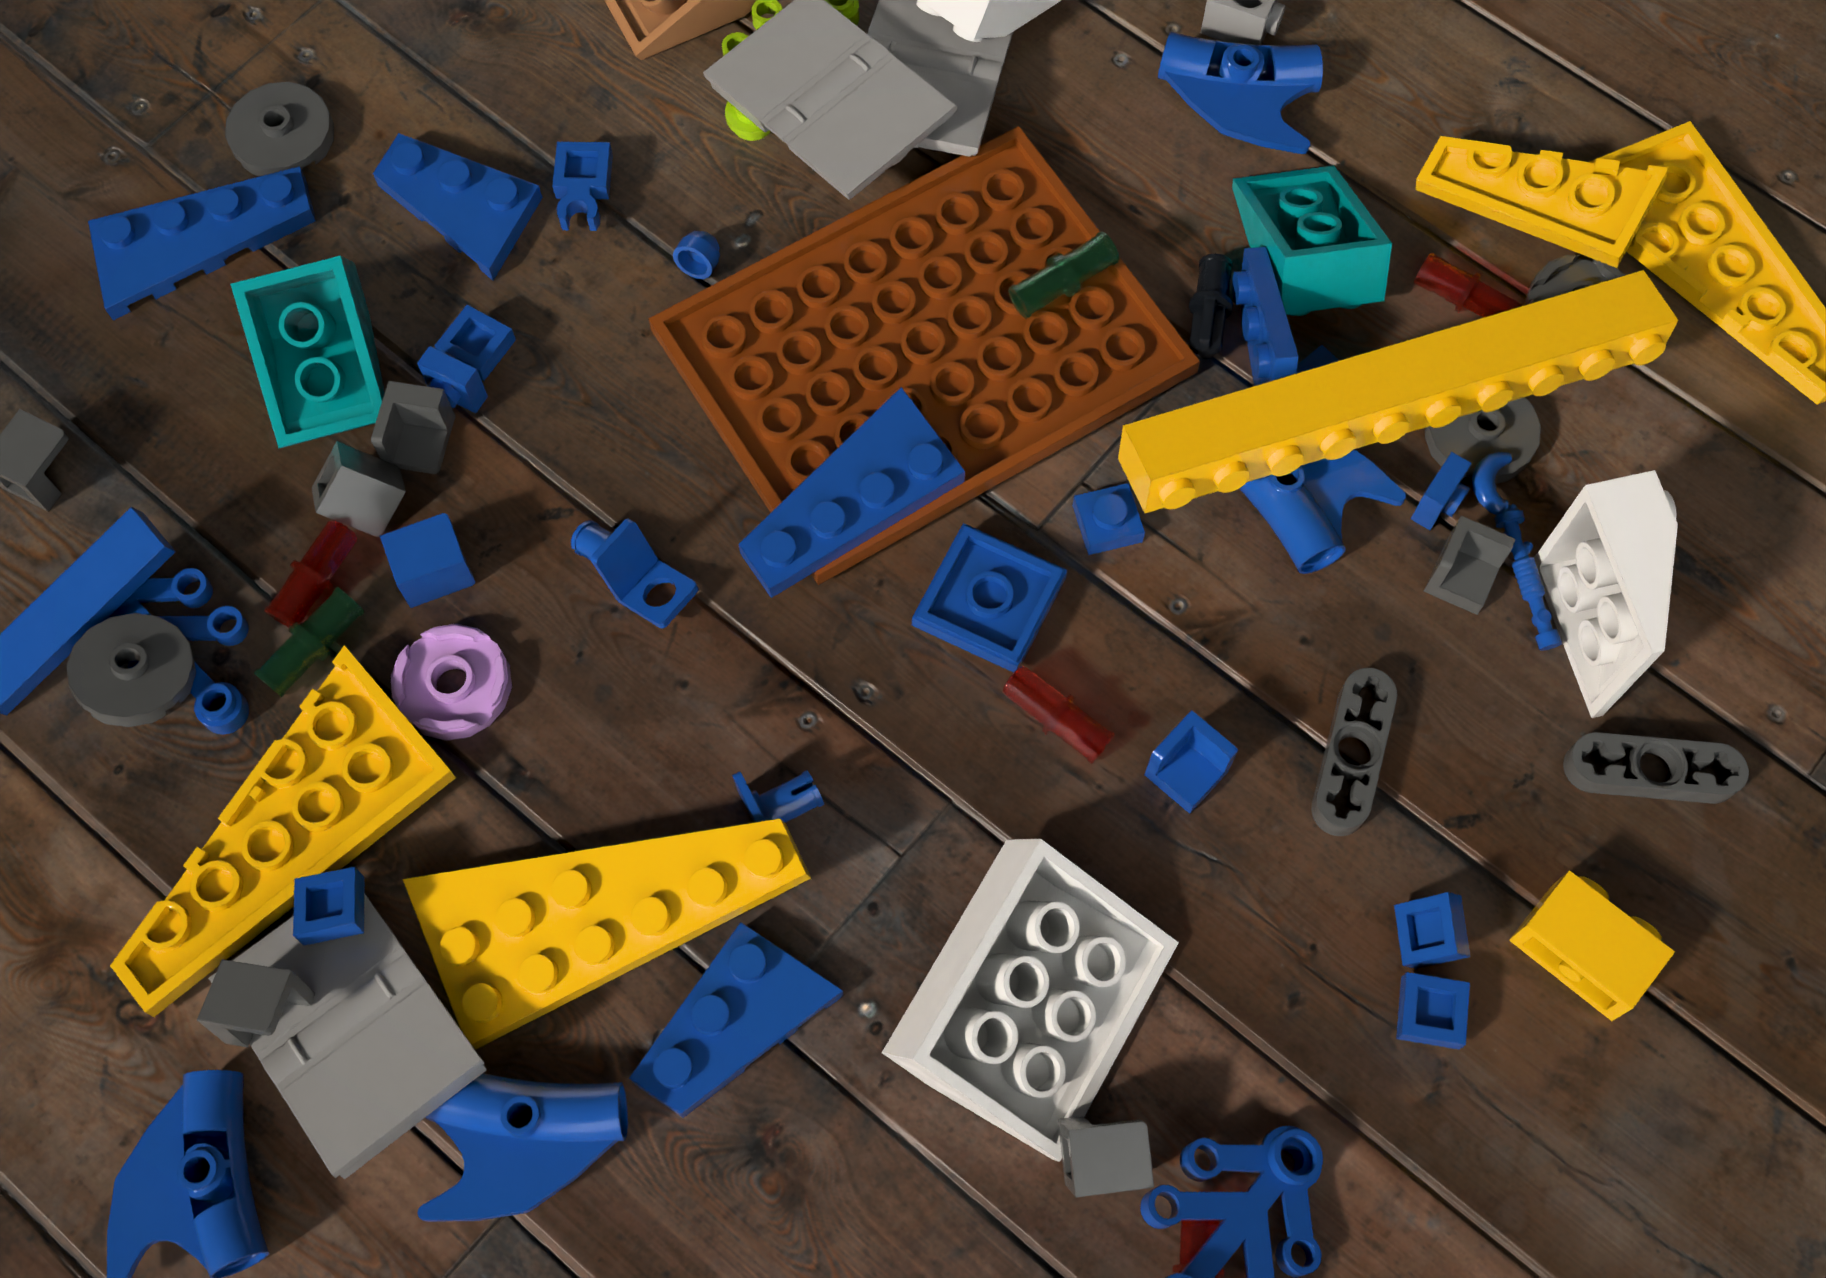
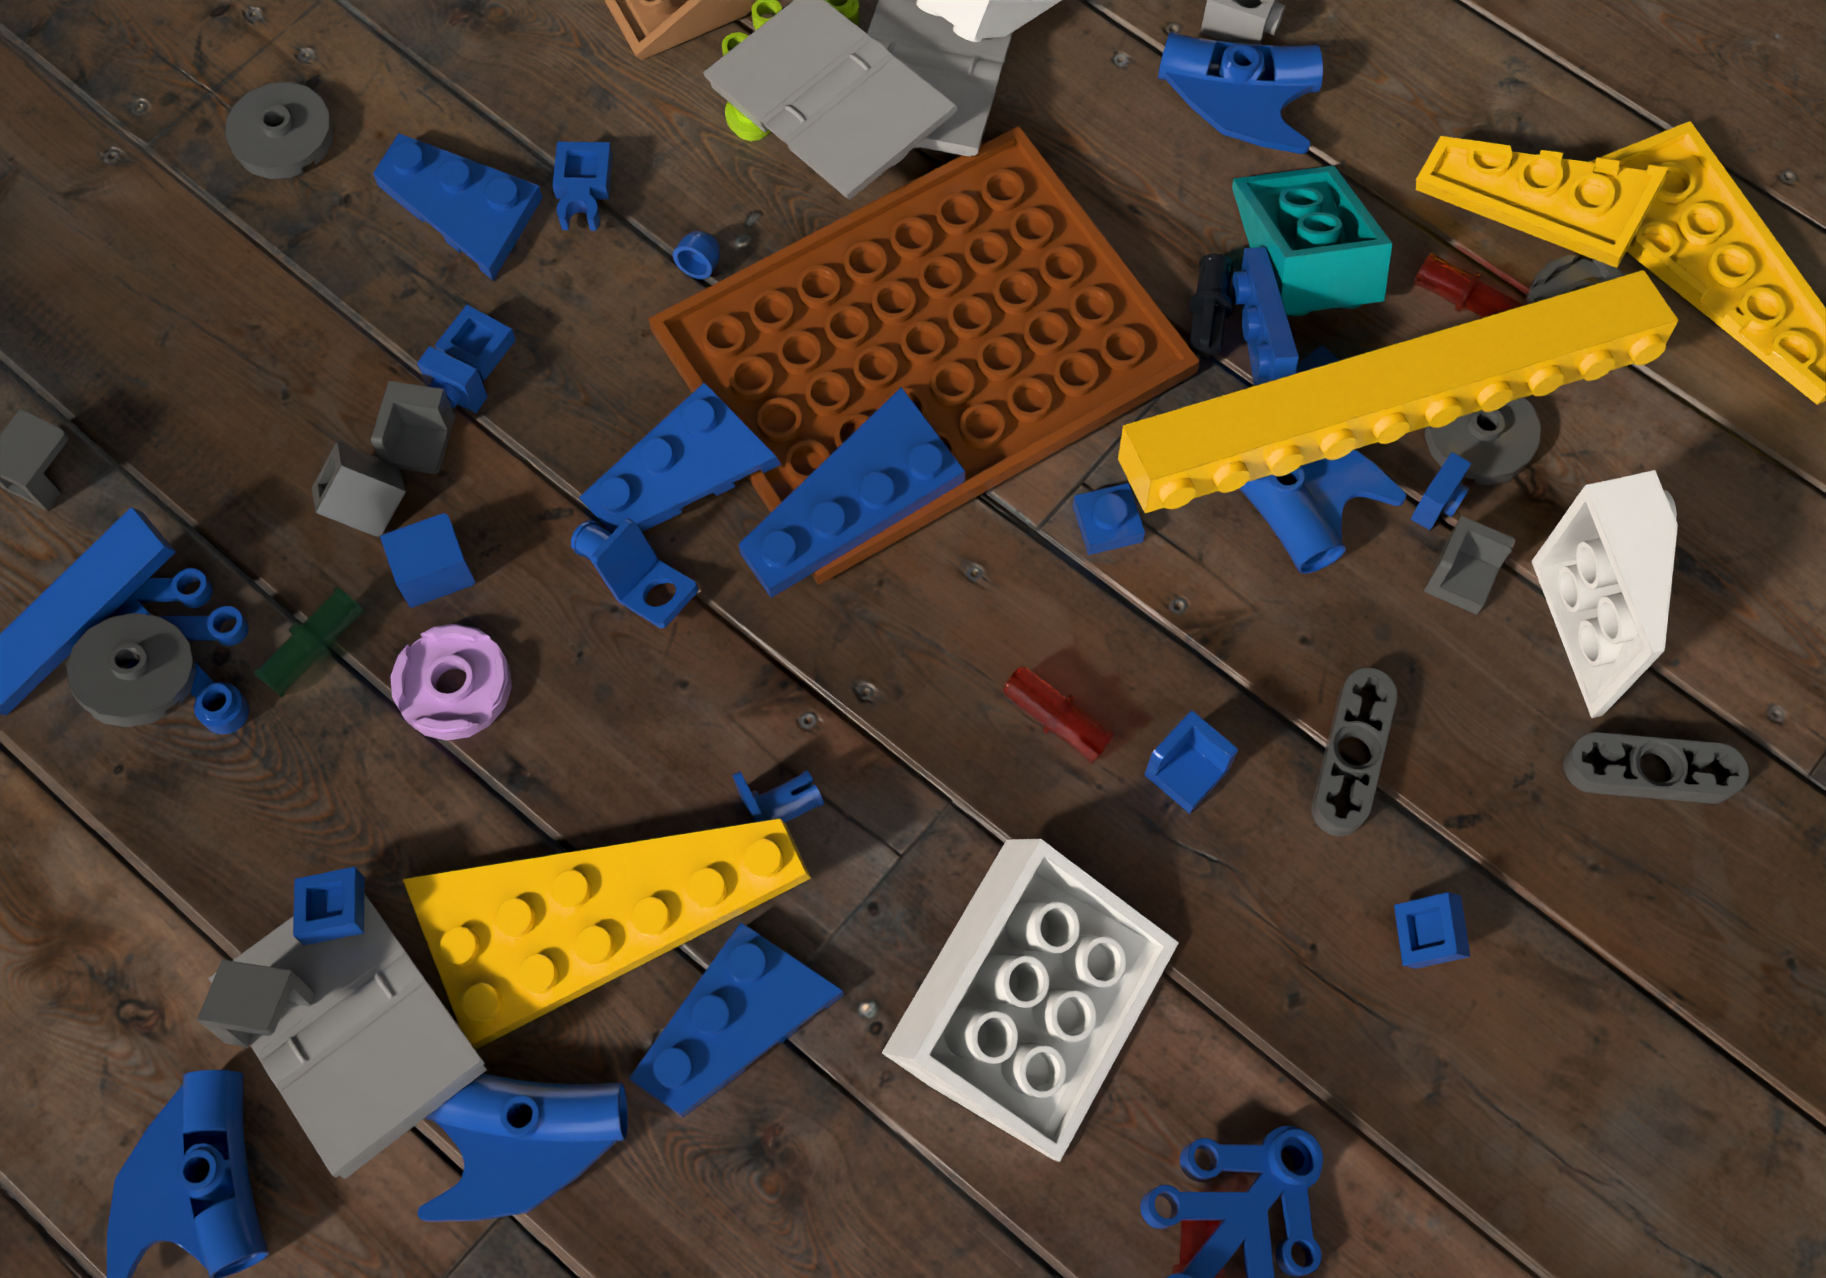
(166, 241): blue wing -> none
(305, 810): yellow wing -> none
(312, 349): teal slope -> none
(312, 574): clear red axle -> none
(683, 459): none -> blue wing
(989, 598): blue plate -> none
(1064, 274): clear green pin -> none
(1105, 1156): dark grey panel -> none
(1433, 1010): blue plate -> none
(1524, 566): blue piece -> none
(1593, 945): yellow brick -> none

